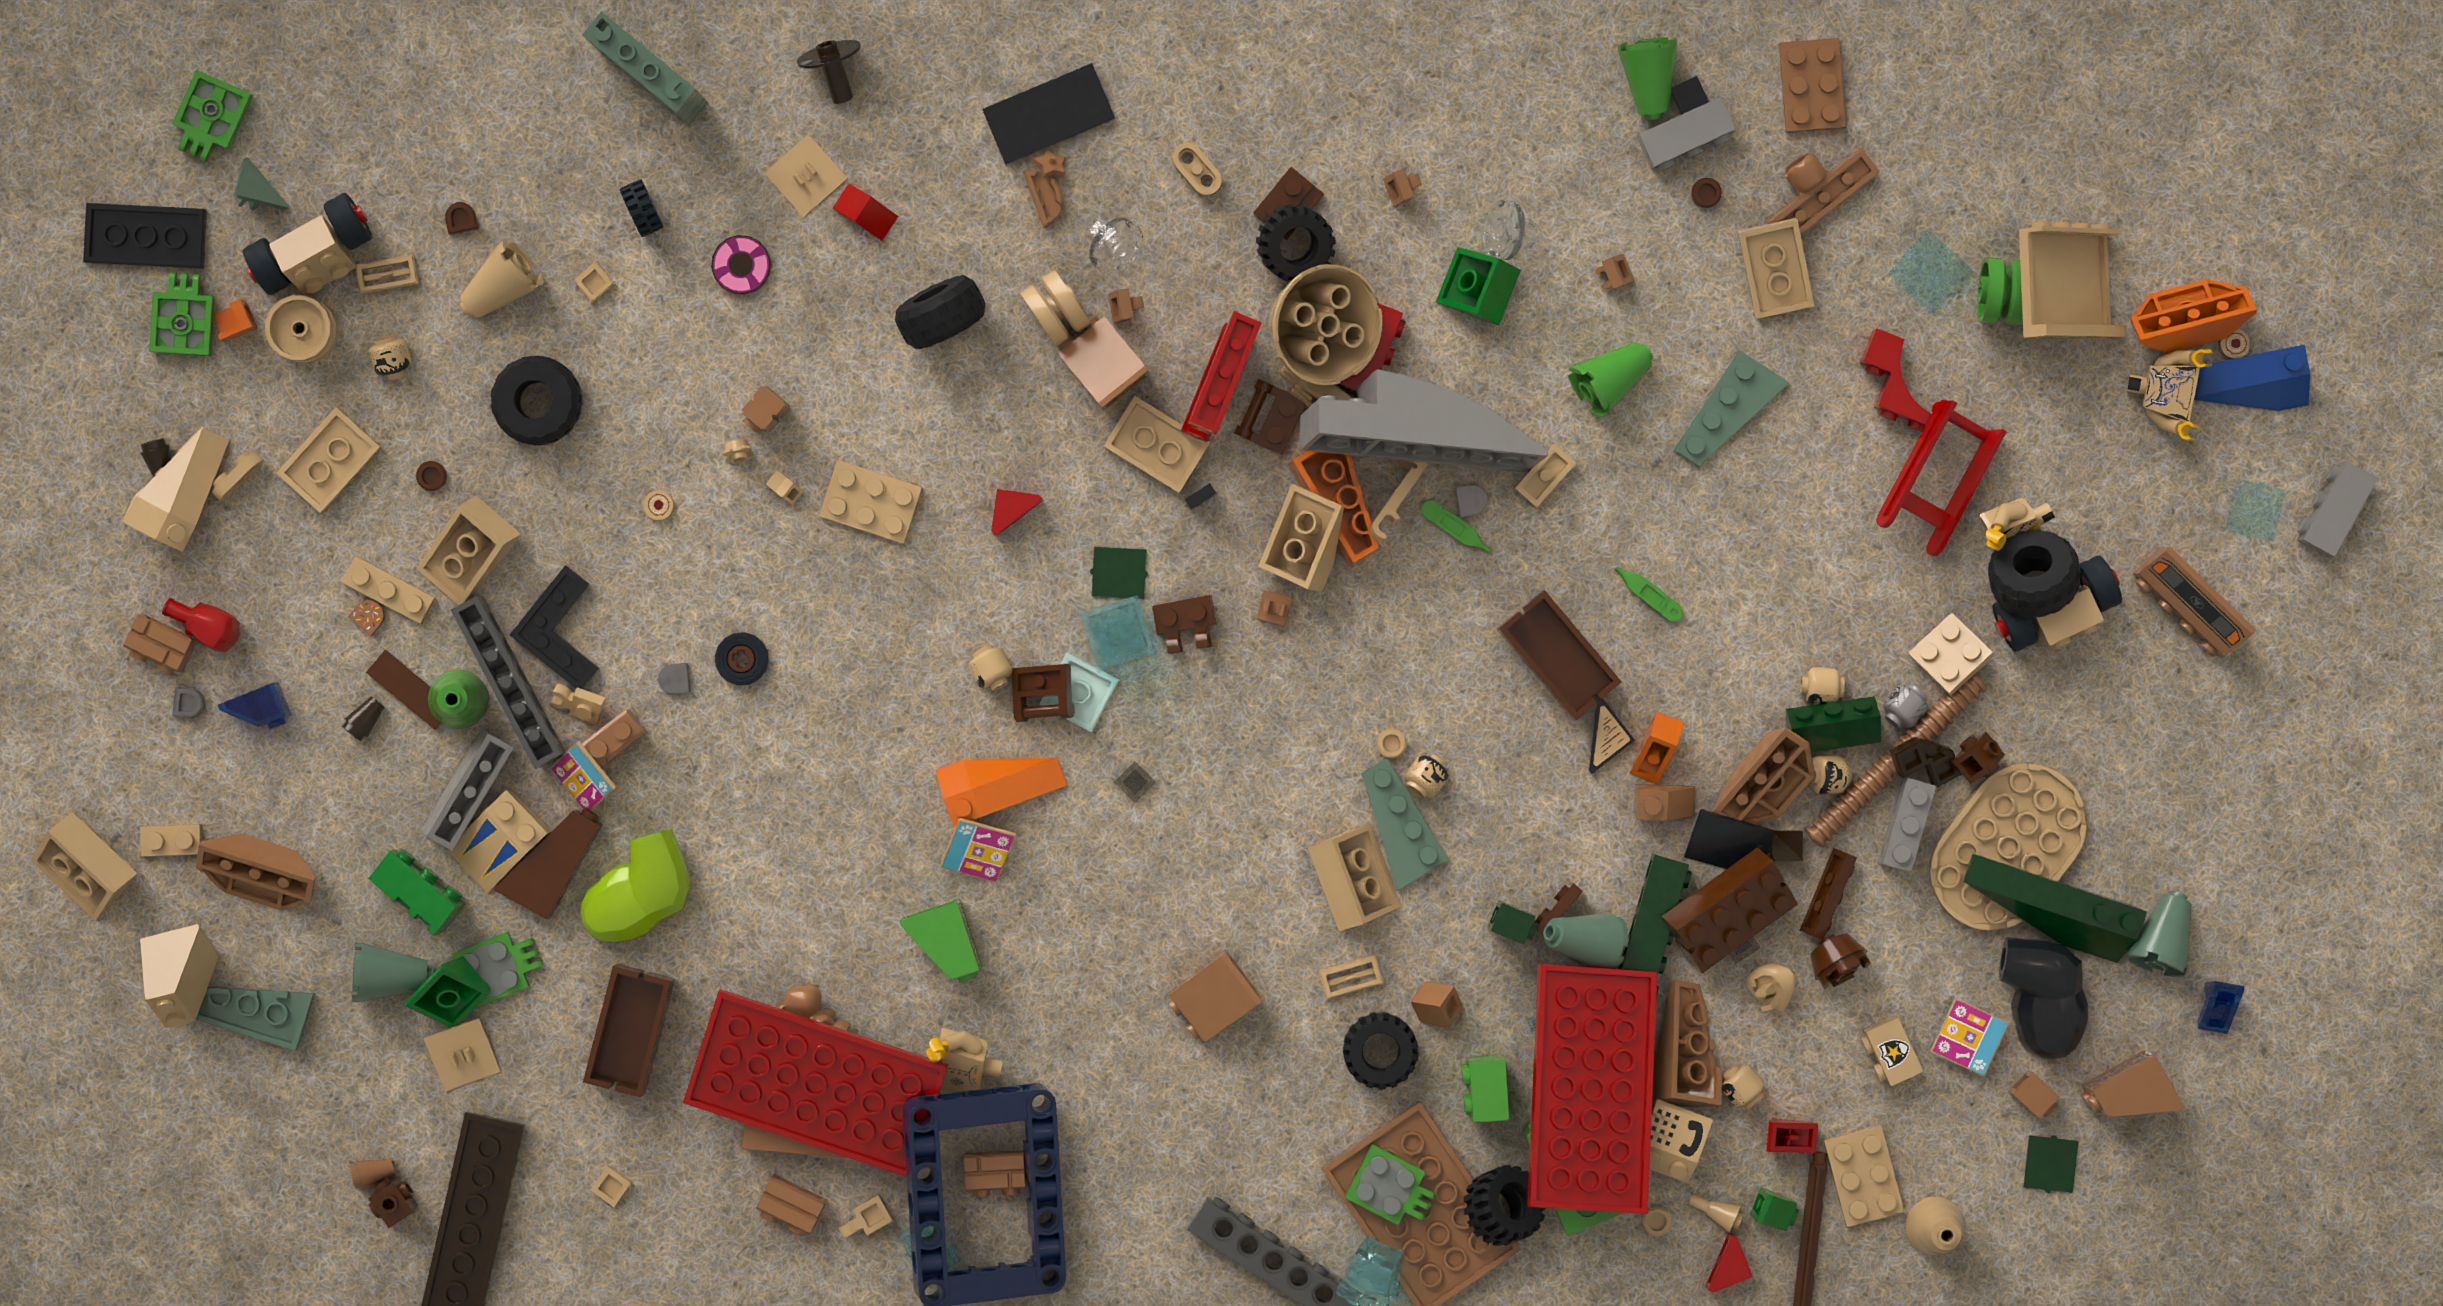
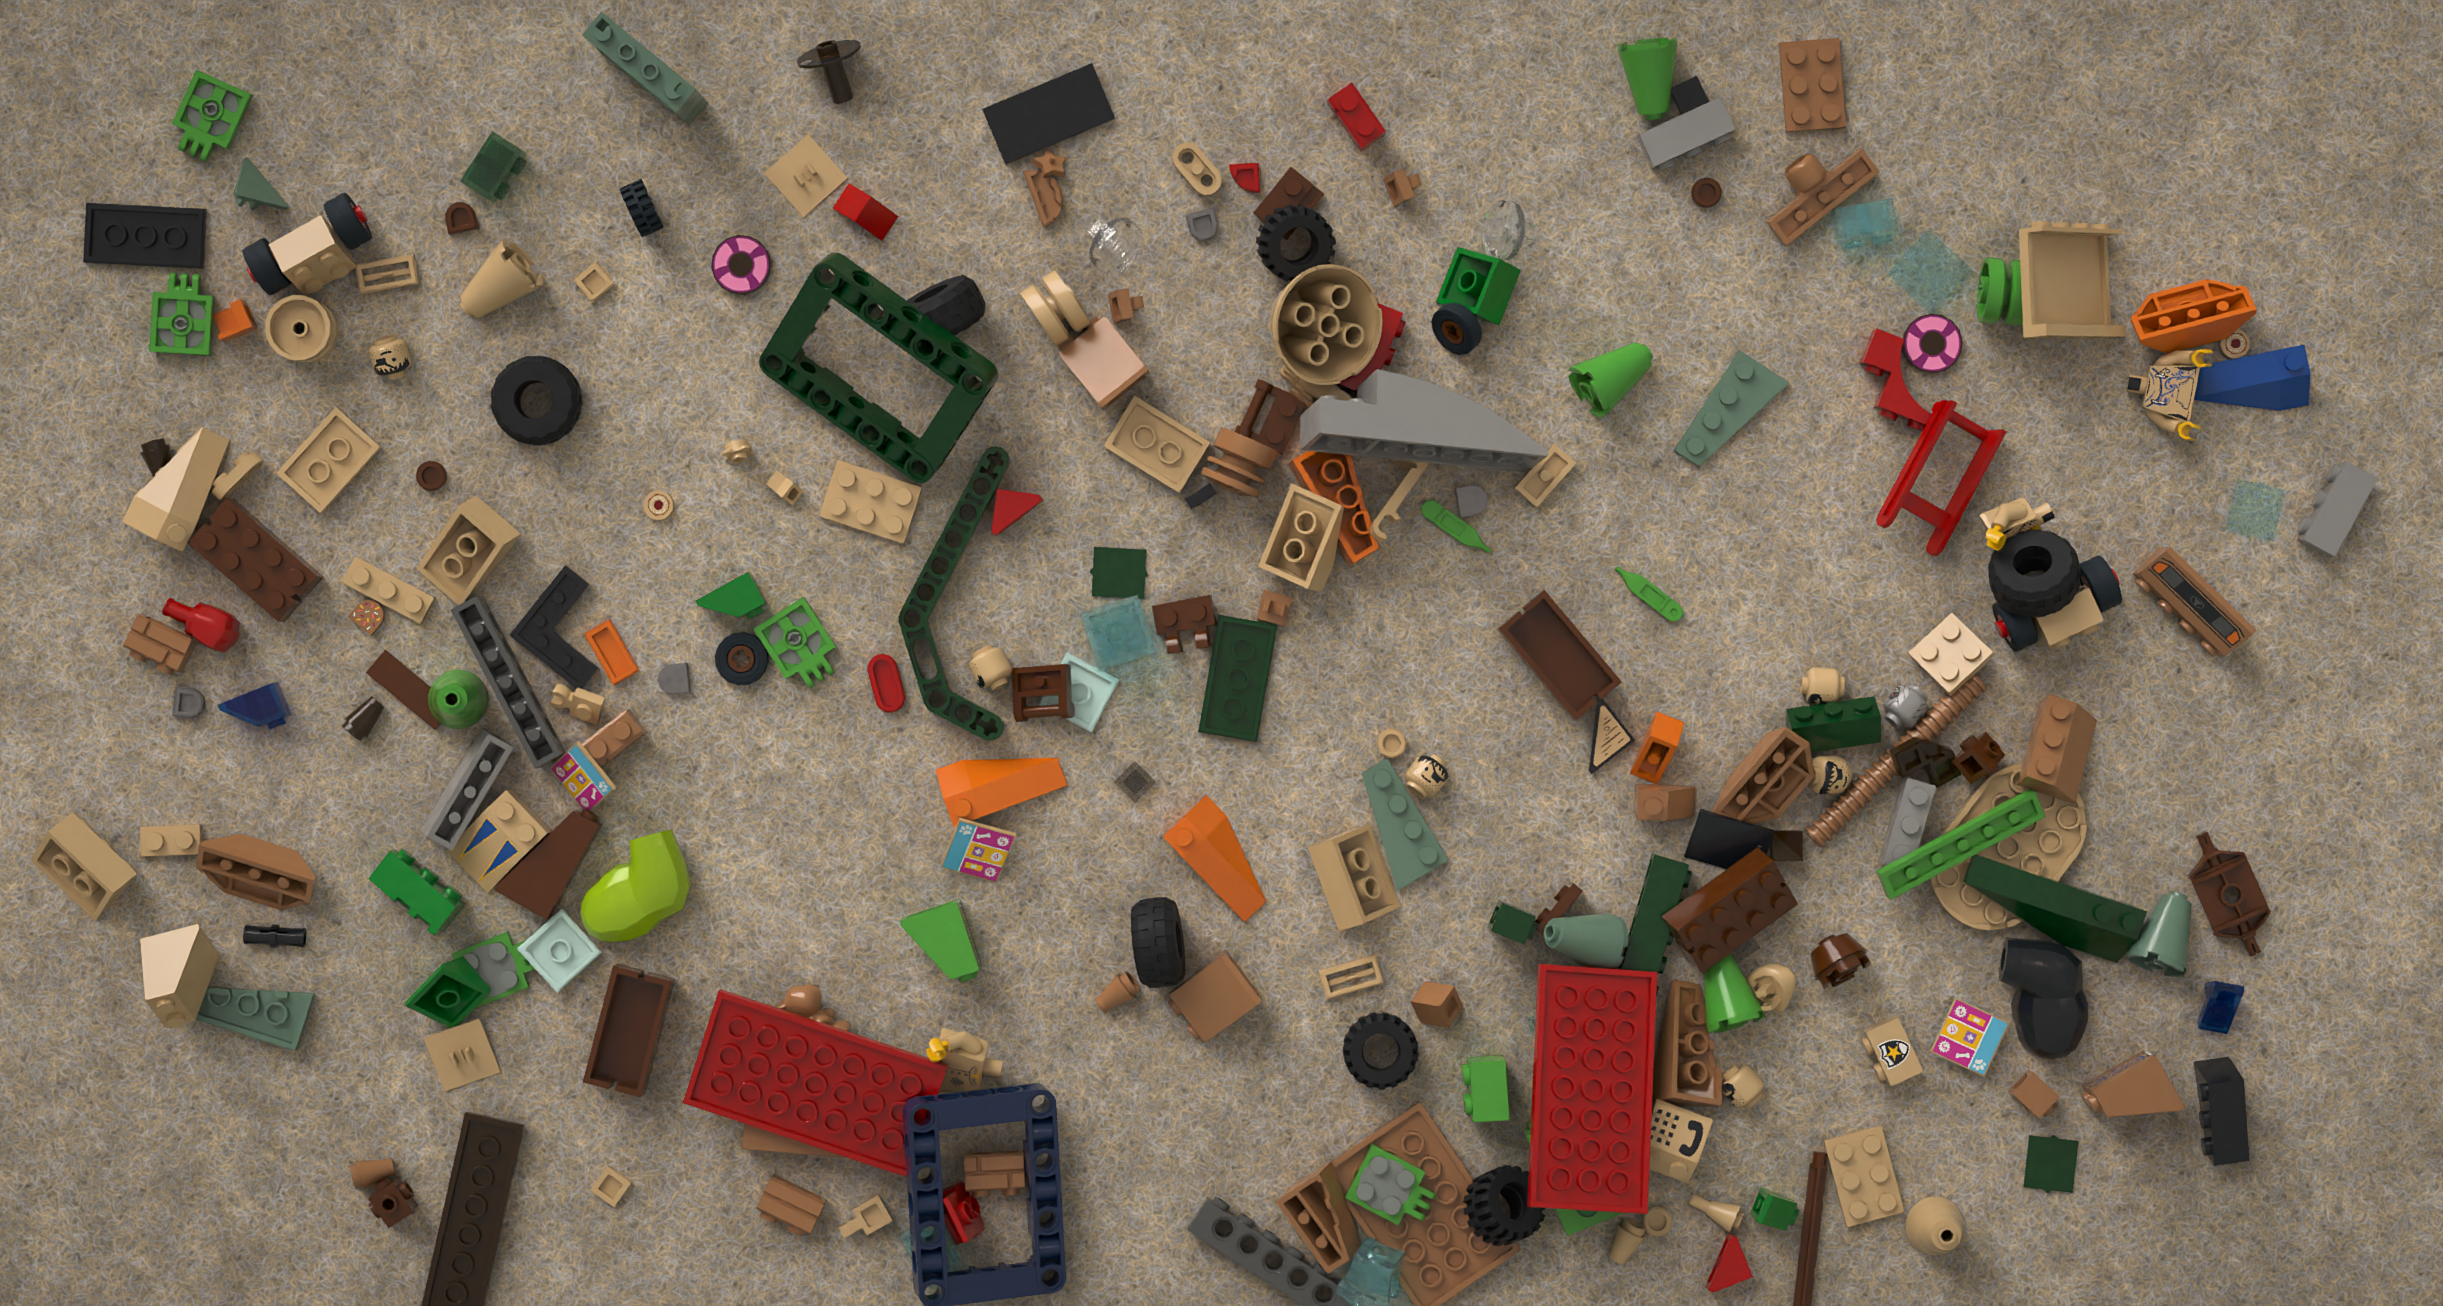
(255, 559): none -> reddish brown piece
(274, 936): none -> black pin
(386, 973): sand green cone -> none
(494, 168): none -> clear green brick
(559, 950): none -> light aqua tile
(611, 652): none -> orange tile
(736, 598): none -> green slope
(764, 410): medium nougat brick -> none
(797, 642): none -> bright green piece
(886, 683): none -> red tile
(907, 329): none -> dark green beam
(939, 582): none -> dark green beam
(961, 1213): none -> red piece
(1119, 991): none -> medium nougat cone
(1158, 942): none -> black tyre
(1202, 224): none -> flat silver tile
(1213, 851): none -> orange wedge
(1221, 377): red fence -> none
(1237, 678): none -> dark green tile
(1239, 463): none -> medium nougat wheel
(1246, 176): none -> red tile
(1321, 1217): none -> medium nougat wedge
(1356, 117): none -> red brick
(1456, 328): none -> black bush
(1617, 272): medium nougat tile -> none
(1626, 1240): none -> tan cone
(1729, 997): none -> bright green cone
(1776, 268): tan plate -> none
(1792, 1136): red slope -> none
(1828, 894): reddish brown plate -> none
(1864, 223): none -> clear light blue brick
(1932, 343): none -> tile
(1960, 844): none -> bright green plate
(2057, 748): none -> medium nougat slope
(2212, 876): none -> reddish brown plate
(2222, 1111): none -> black wedge

